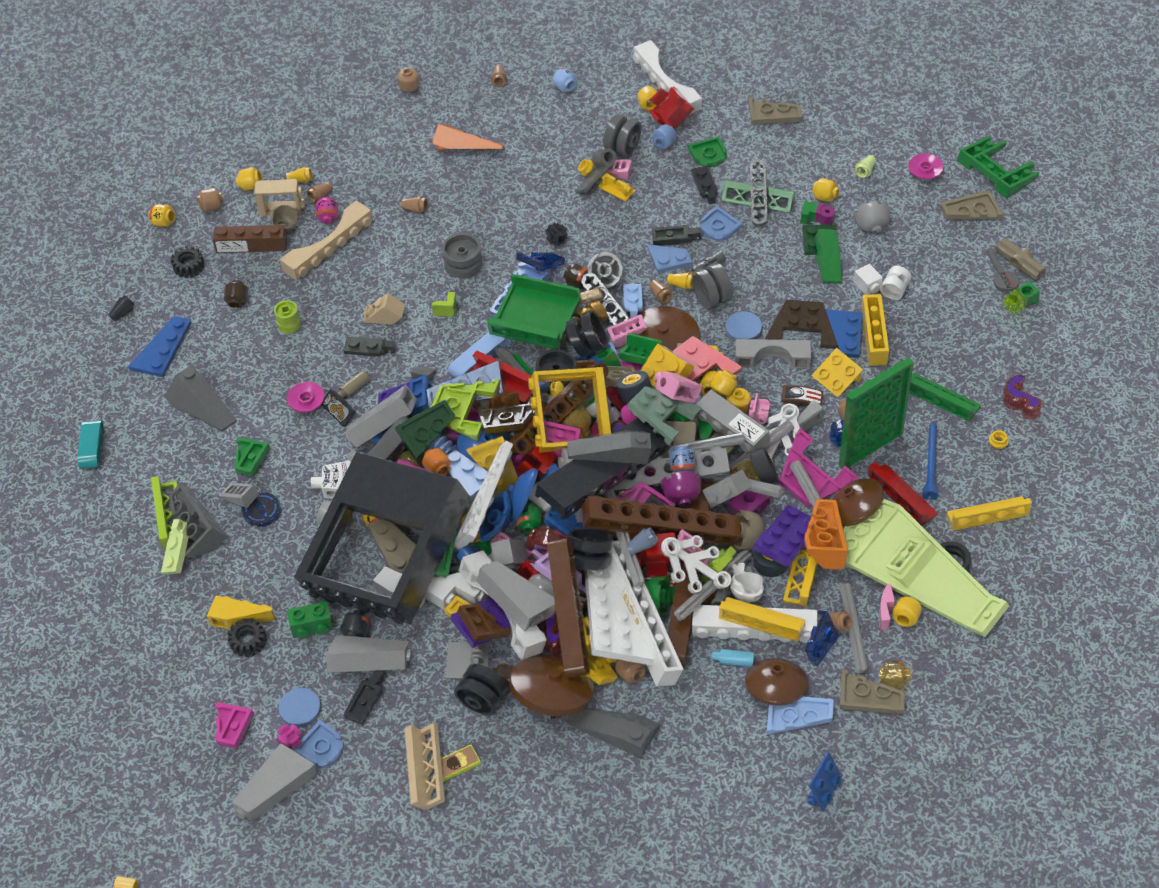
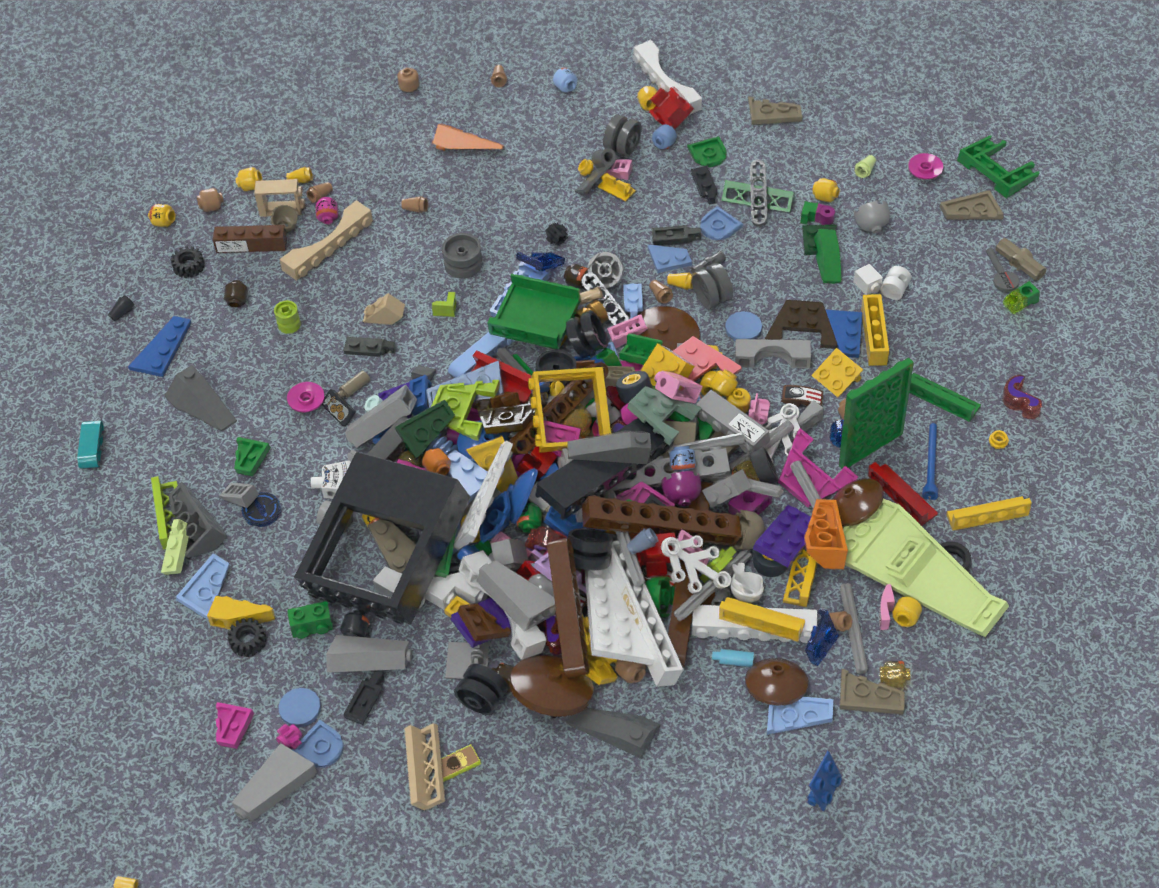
(204, 586): none -> light blue wing
(372, 402): none -> light aqua tile

